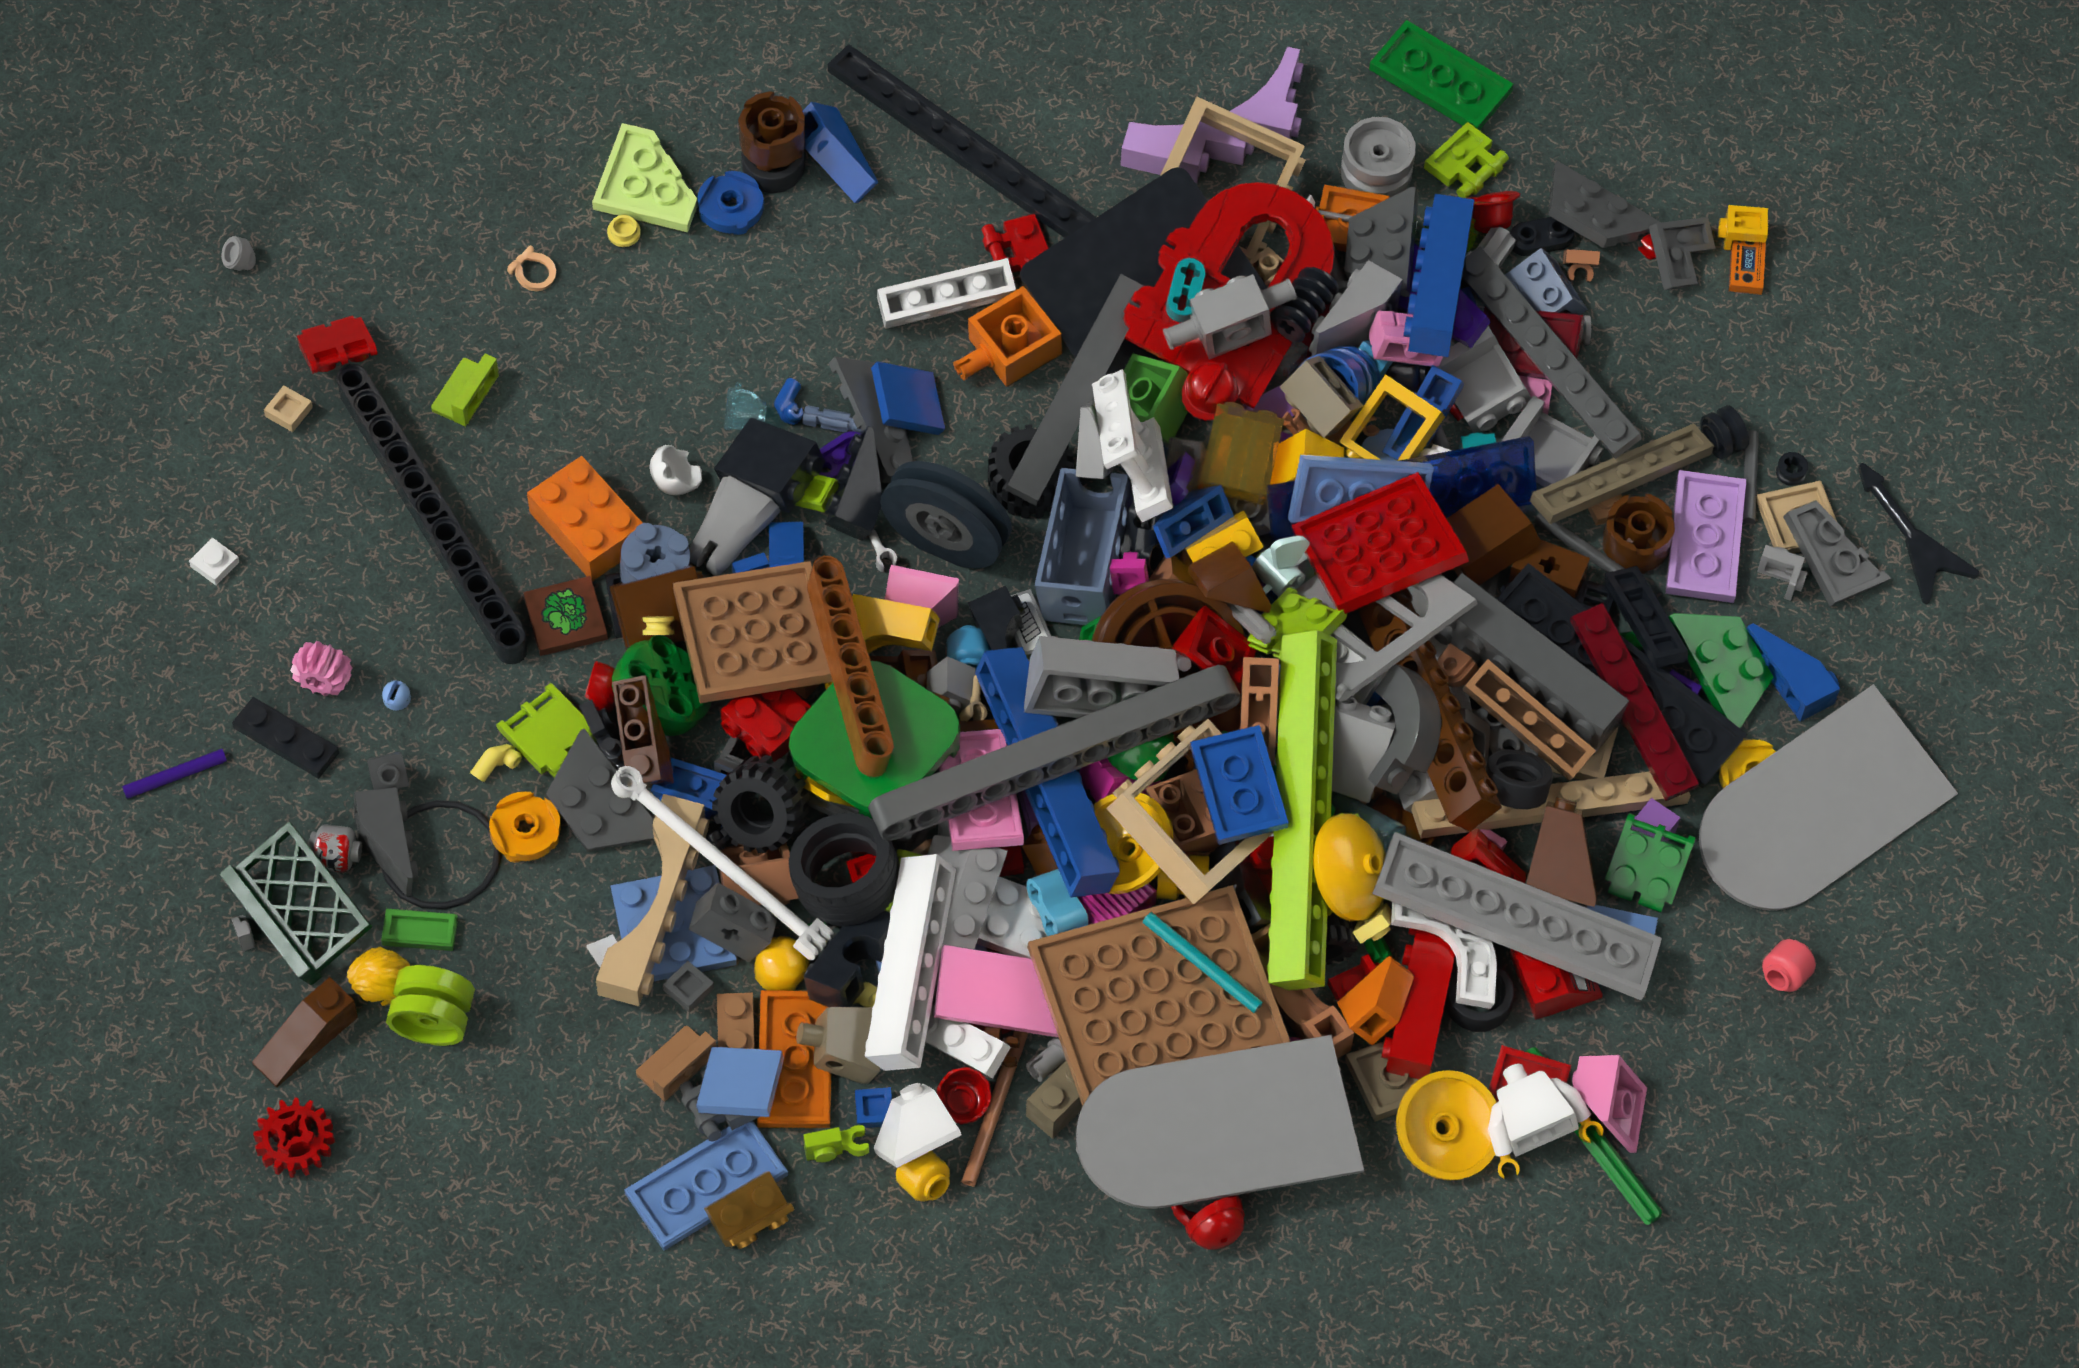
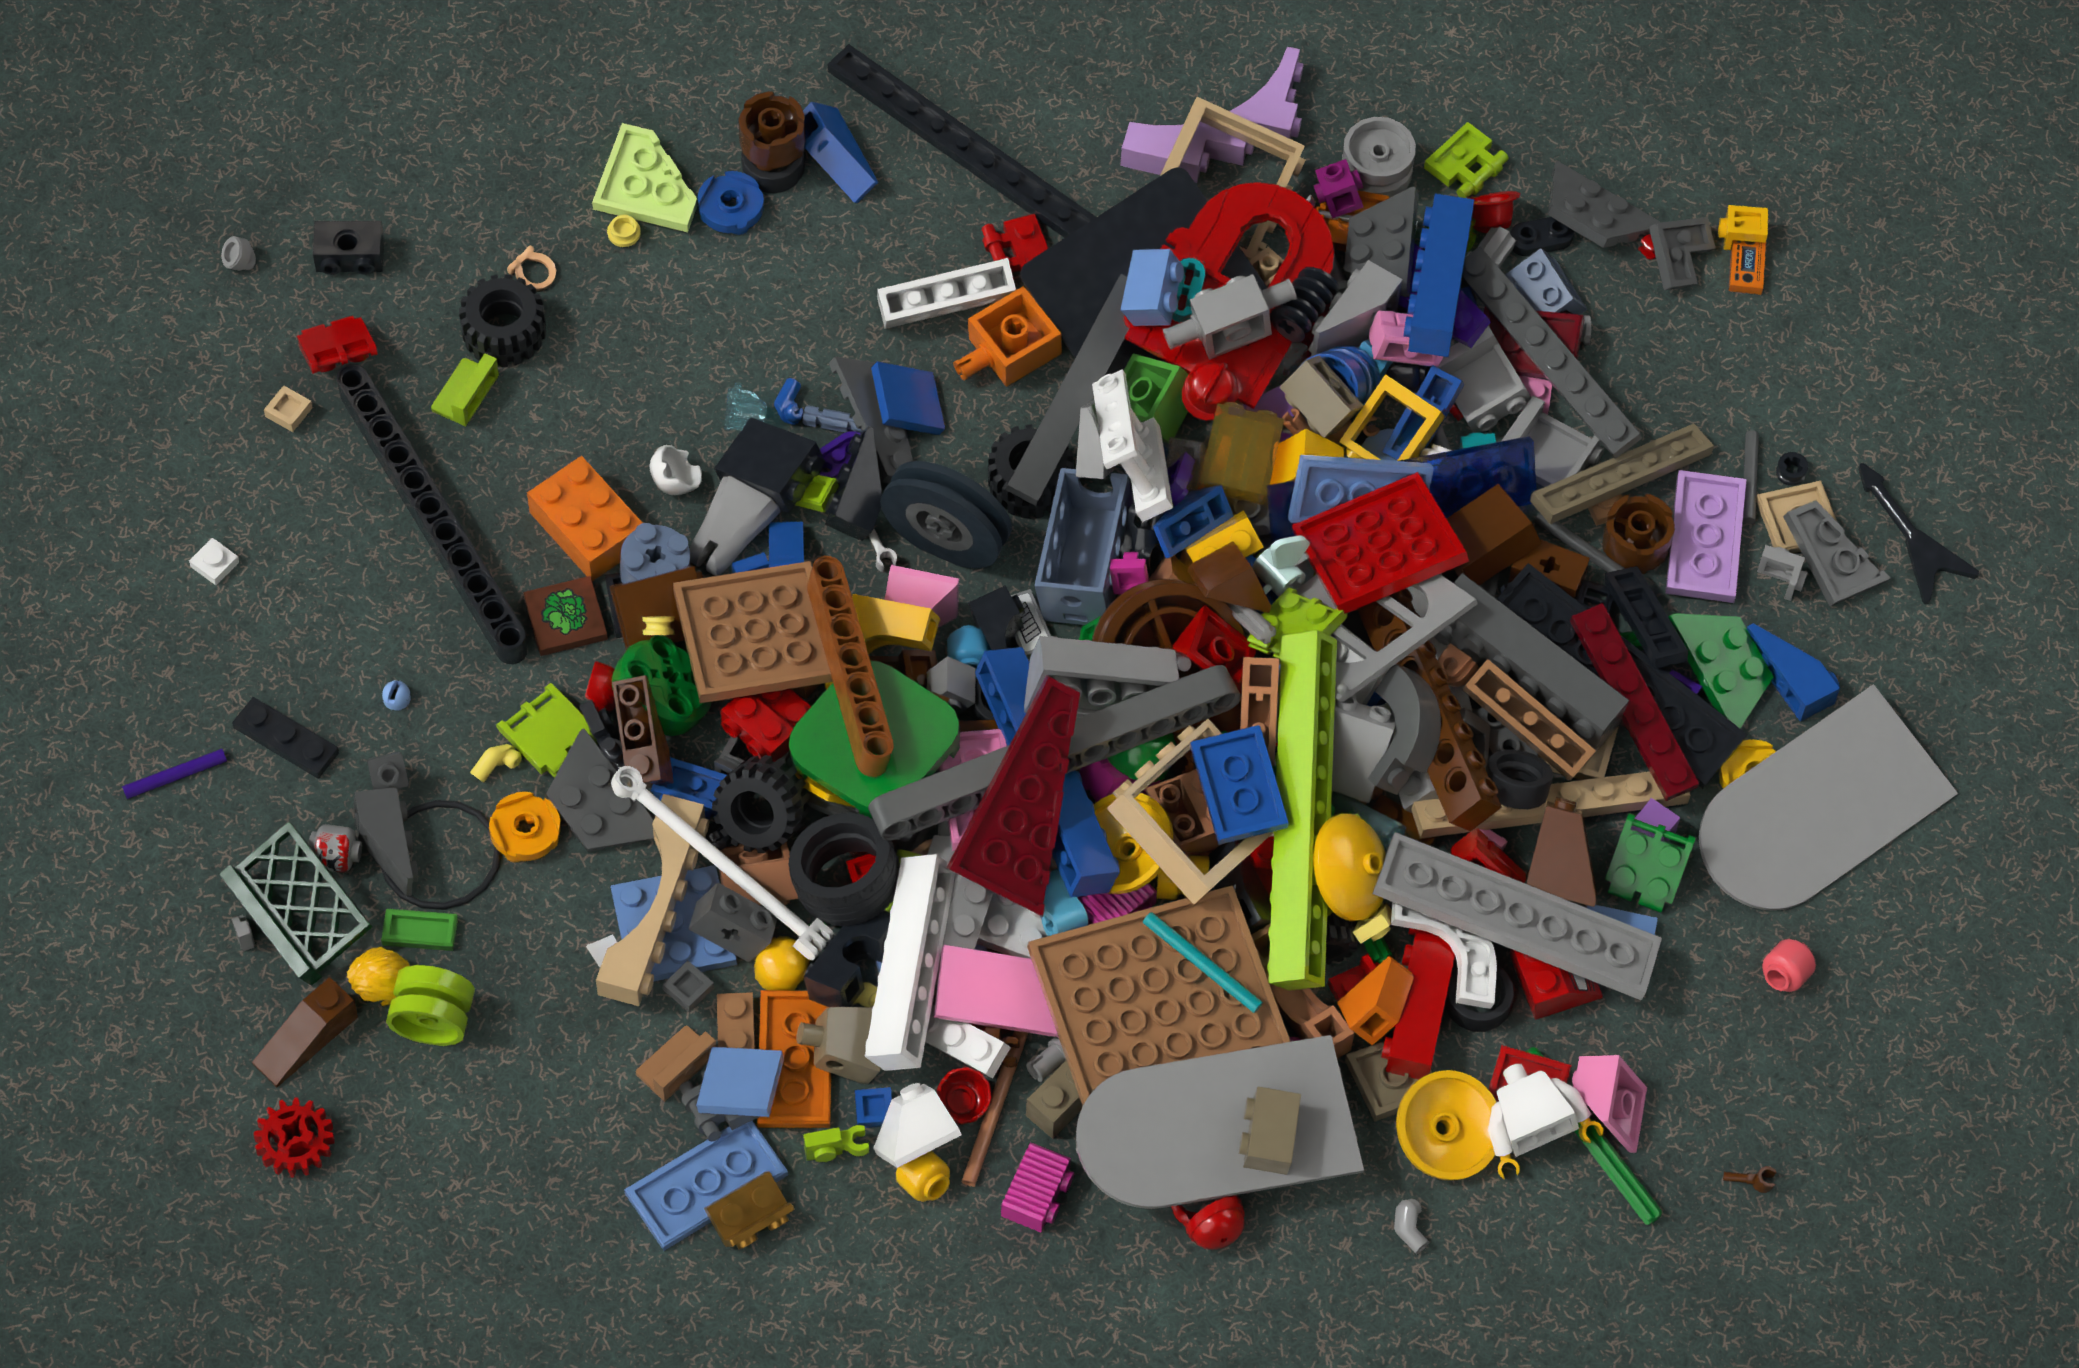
(321, 668): bright pink gear -> none
(334, 237): none -> black brick
(497, 298): none -> black tyre
(975, 708): tan hand -> none
(1019, 815): none -> dark red wing
(1036, 1188): none -> dark pink brick
(1152, 287): none -> medium blue brick
(1271, 1130): none -> dark tan brick
(1339, 188): none -> magenta brick
(1405, 1225): none -> light grey arm
(1440, 76): green plate -> none
(1581, 259): nougat tile -> none
(1725, 431): black wheel -> none
(1753, 1179): none -> reddish brown hand

